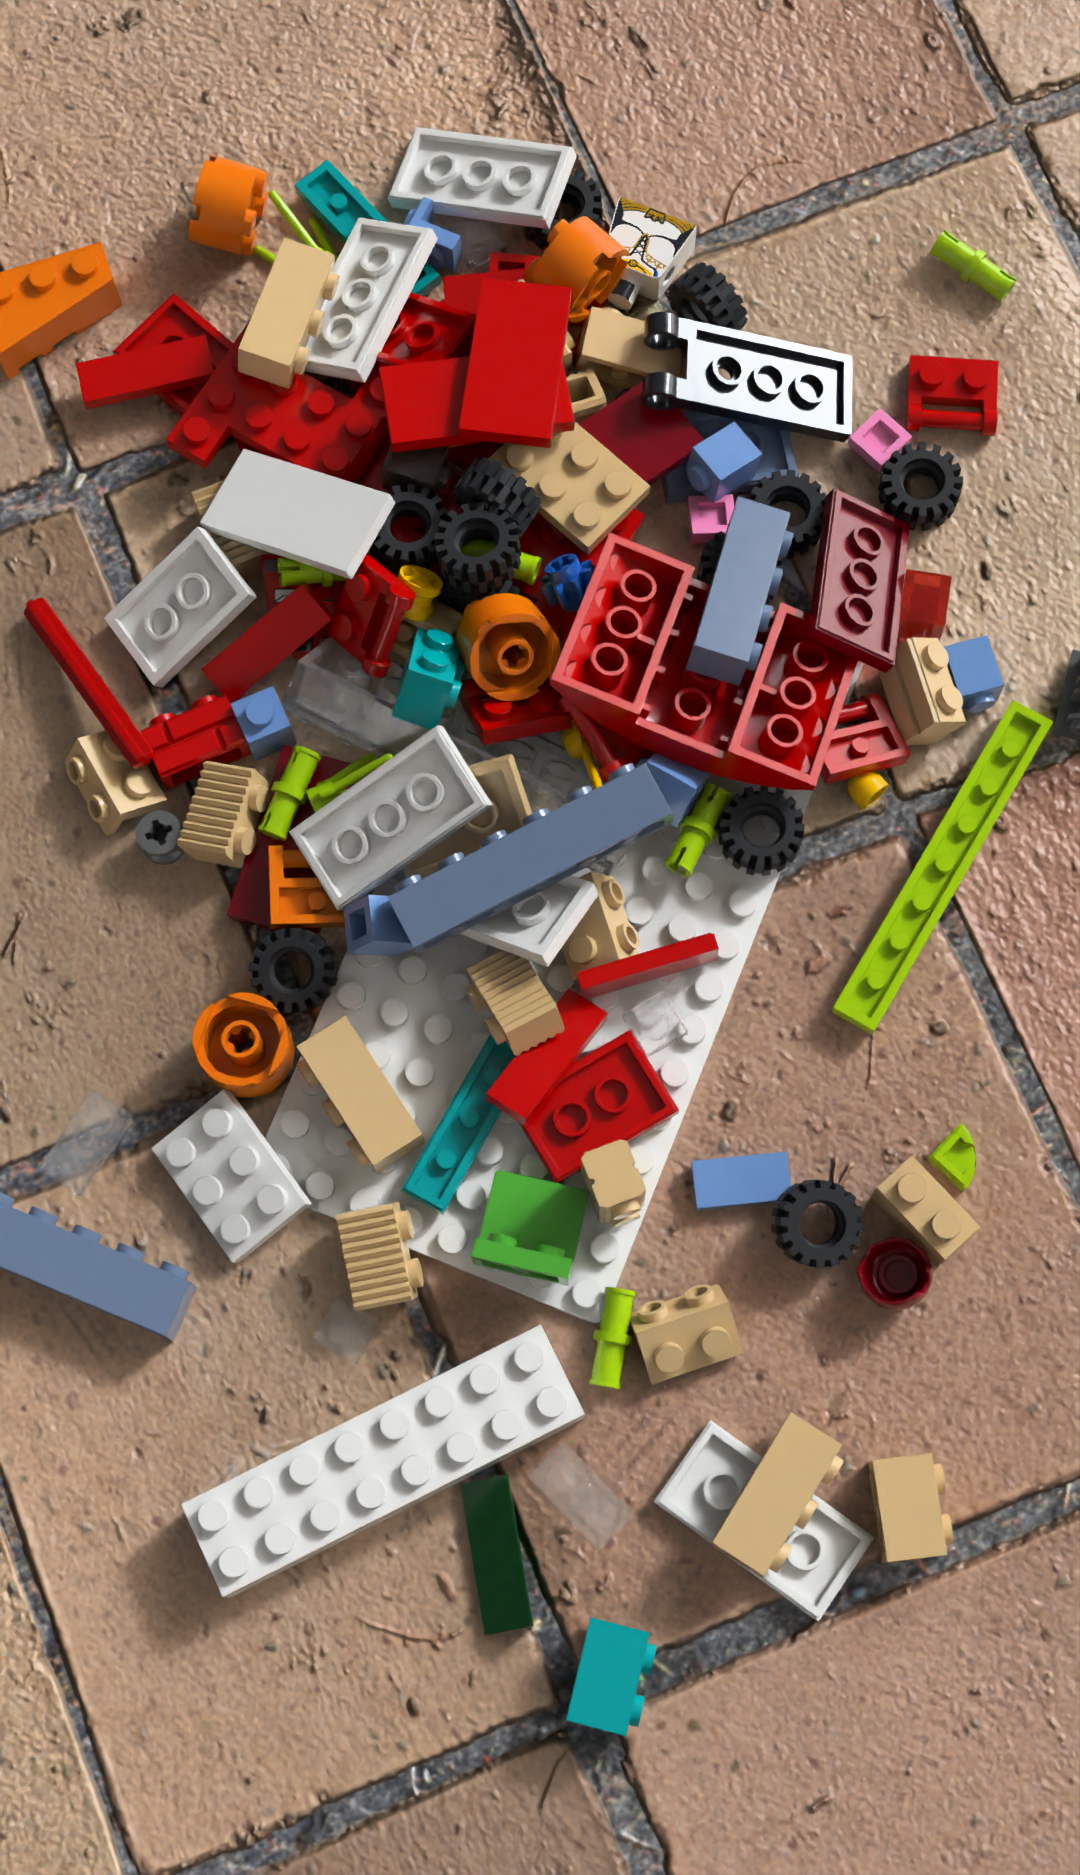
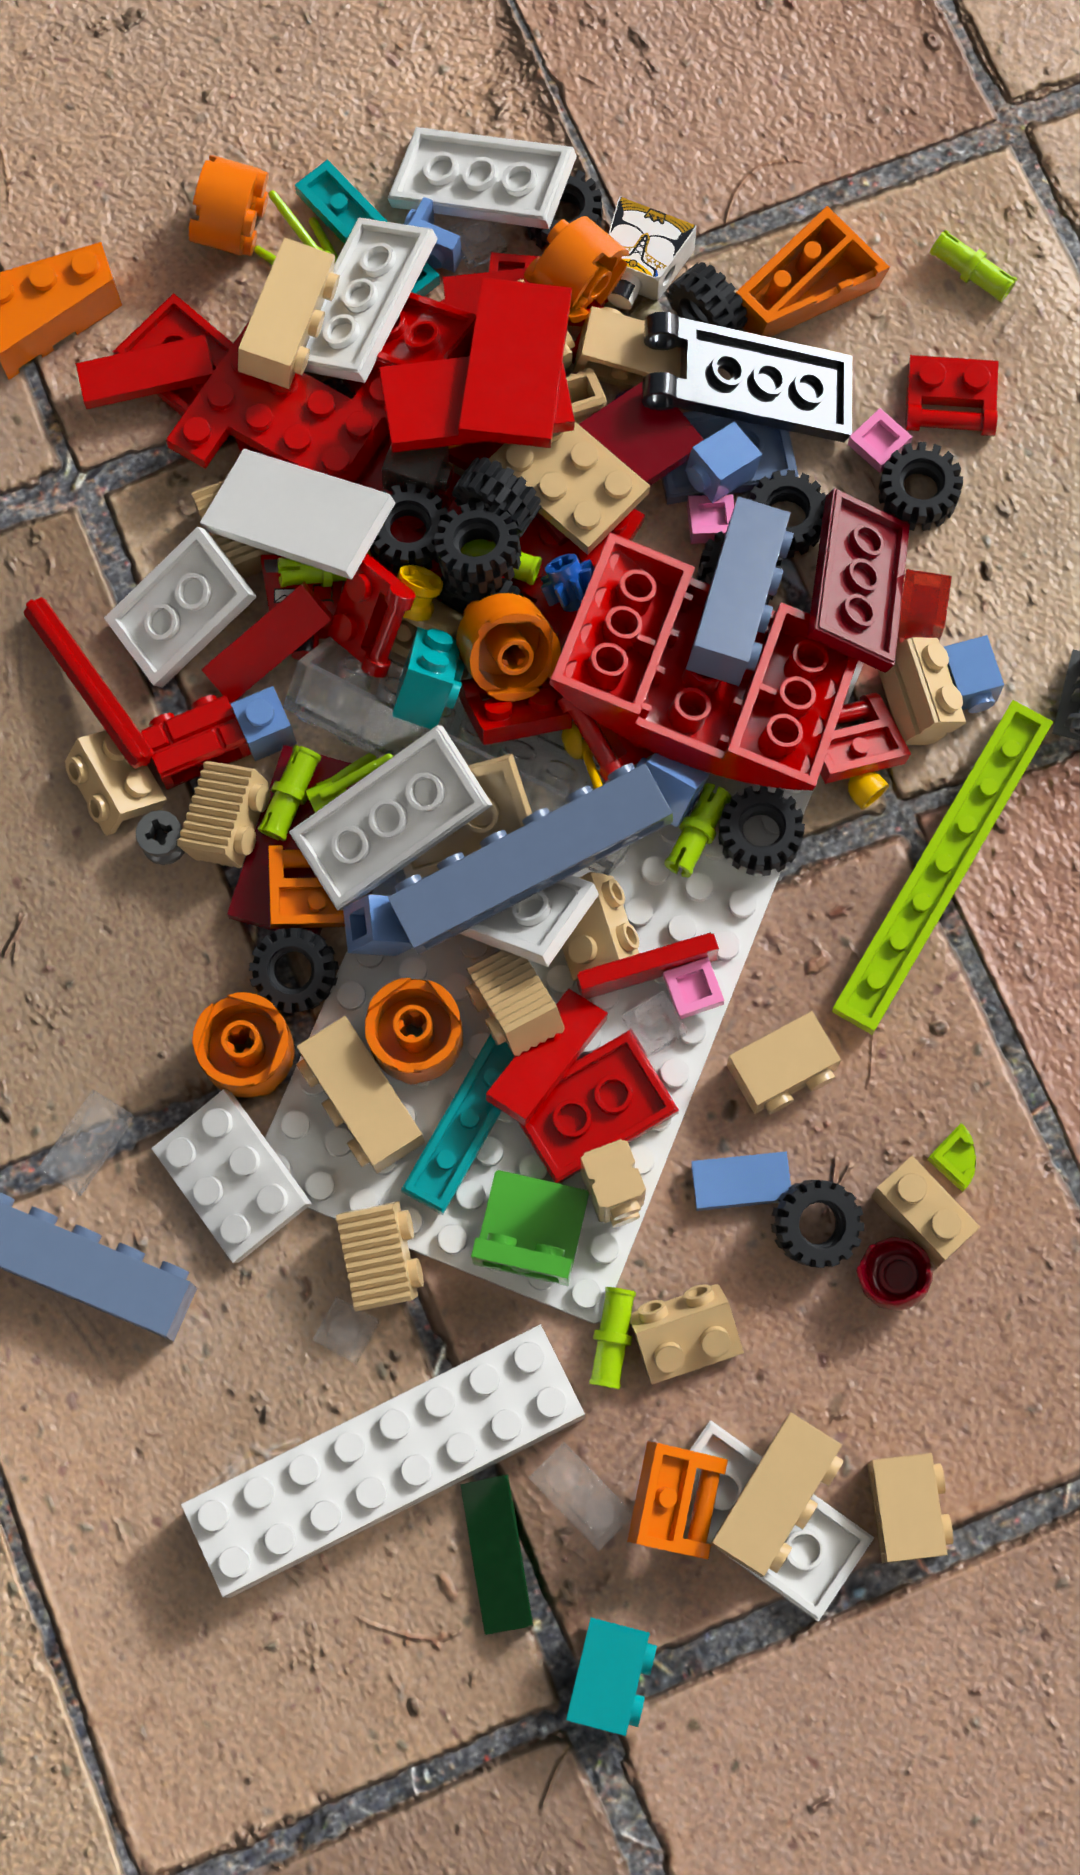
(424, 1006): none -> orange brick
(665, 1499): none -> orange plate
(693, 988): none -> bright pink plate
(784, 1064): none -> tan brick
(810, 276): none -> orange wedge

